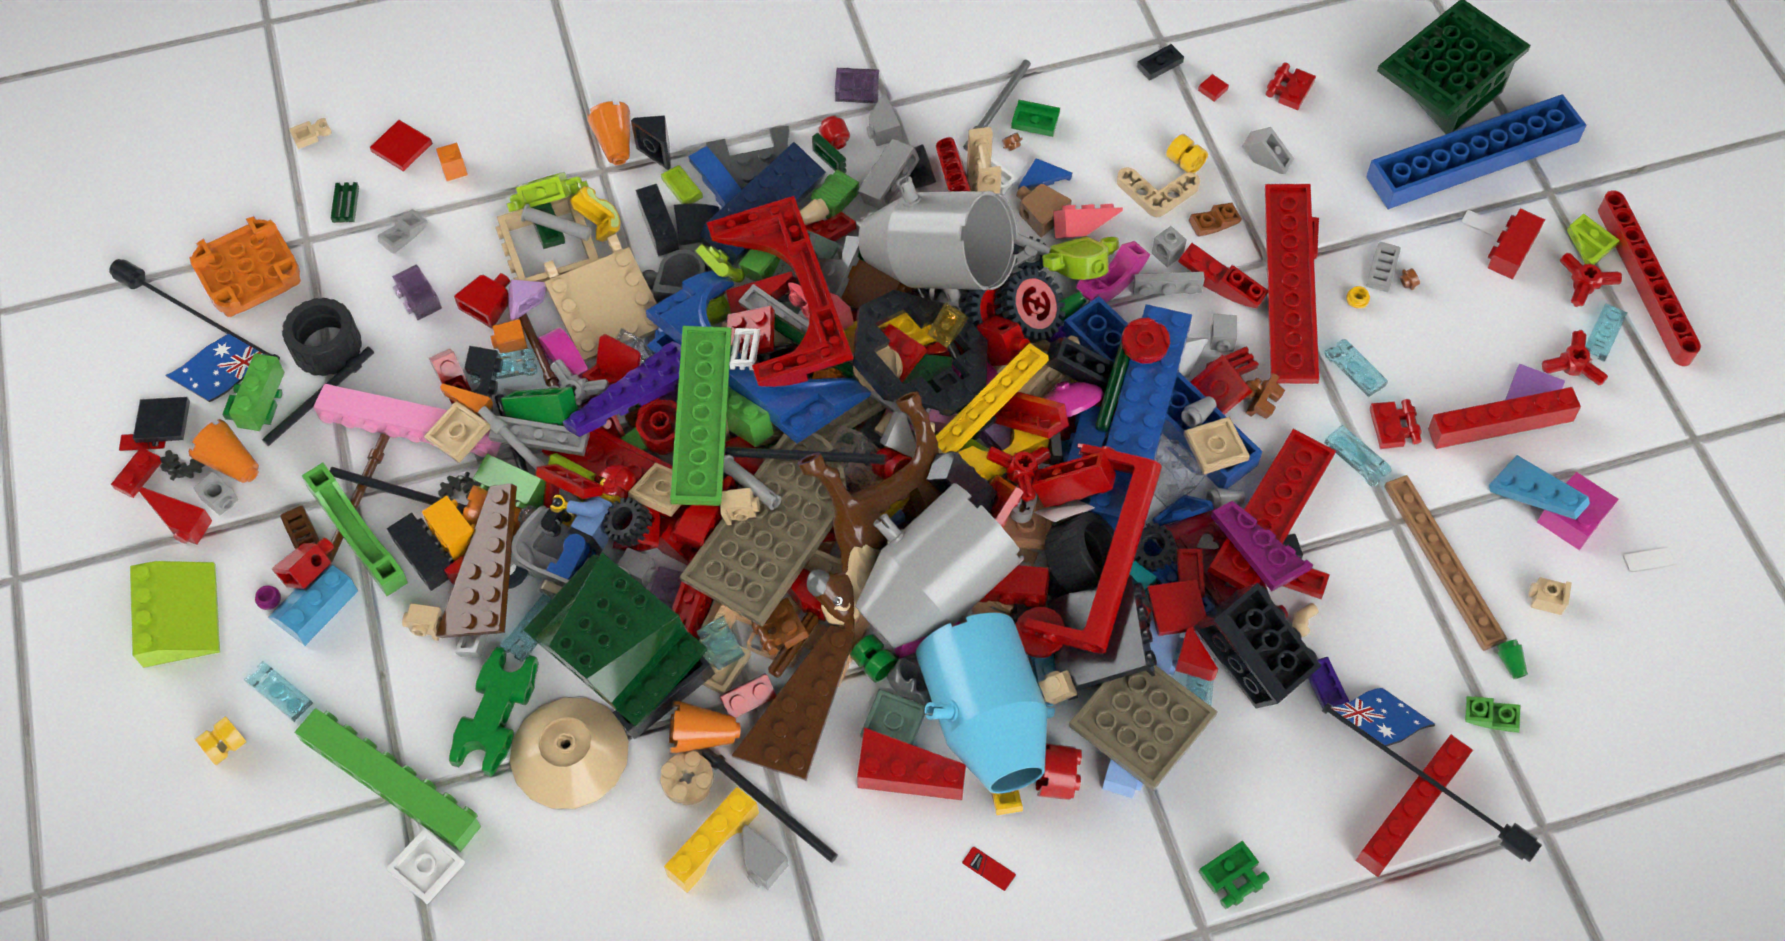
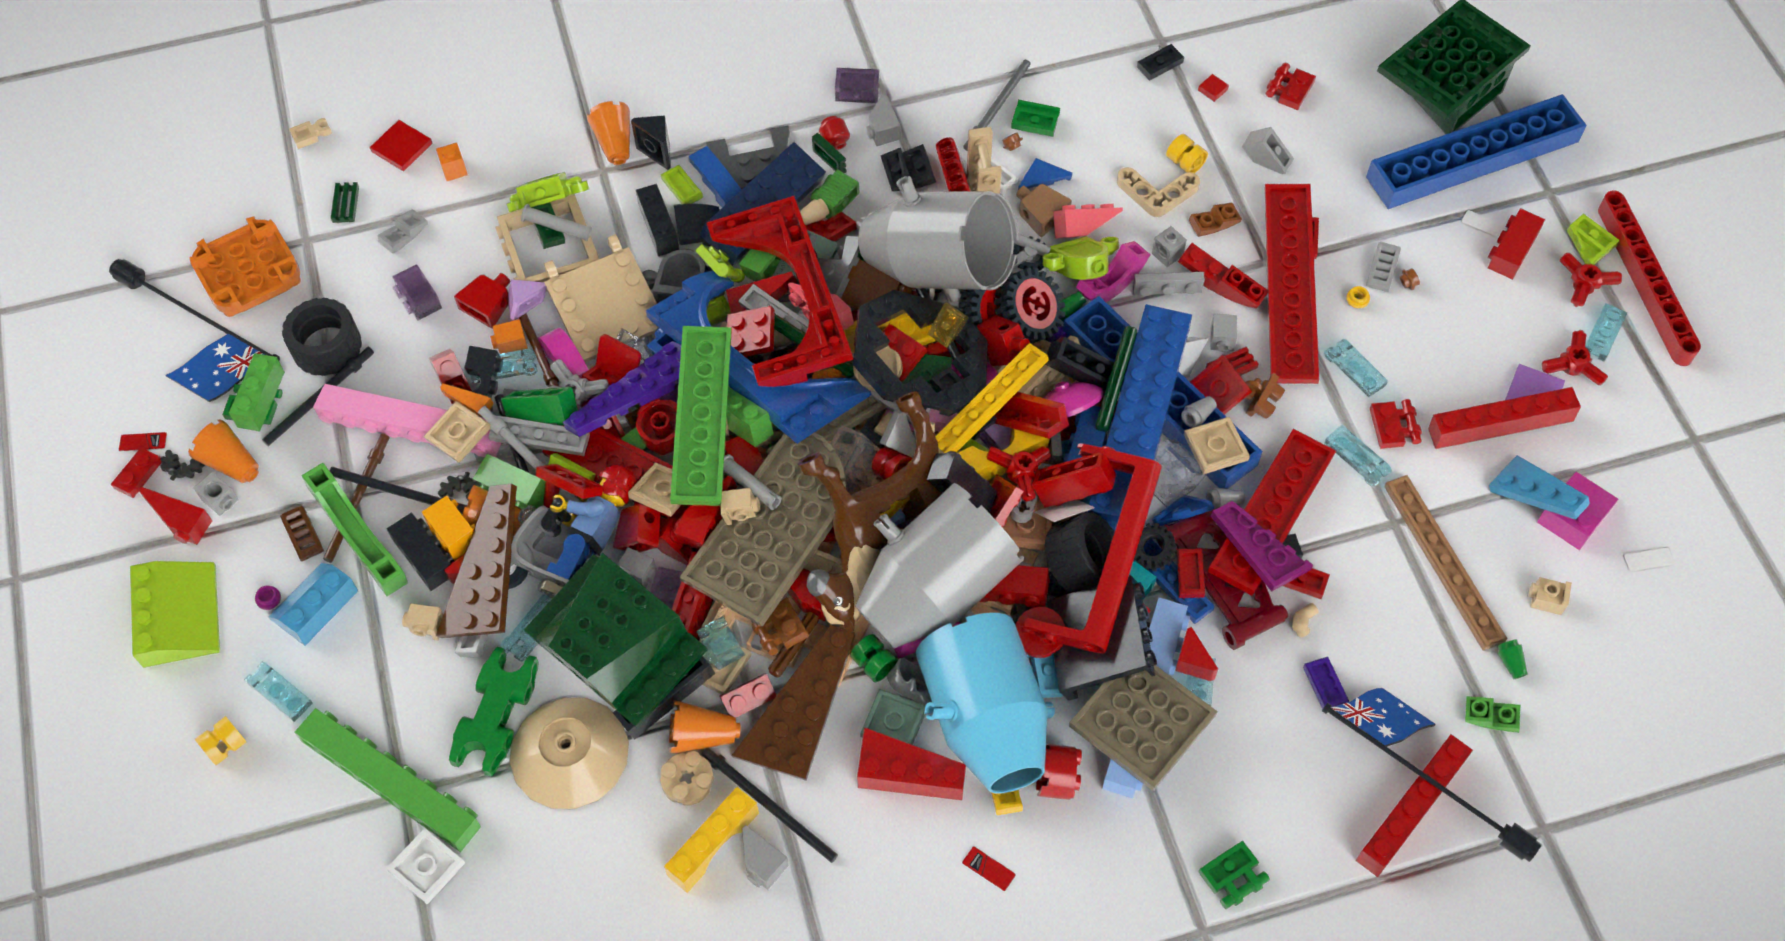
(161, 419): black tile -> none
(304, 564): red torso -> none
(597, 211): yellow animal -> none
(617, 517): black tyre -> none
(735, 348): white tile -> none
(866, 458): black bar -> none
(881, 184): light grey brick -> none
(1057, 687): tan brick -> none
(1145, 340): red tile -> none
(1175, 606): red tile -> none
(1258, 646): black brick -> none

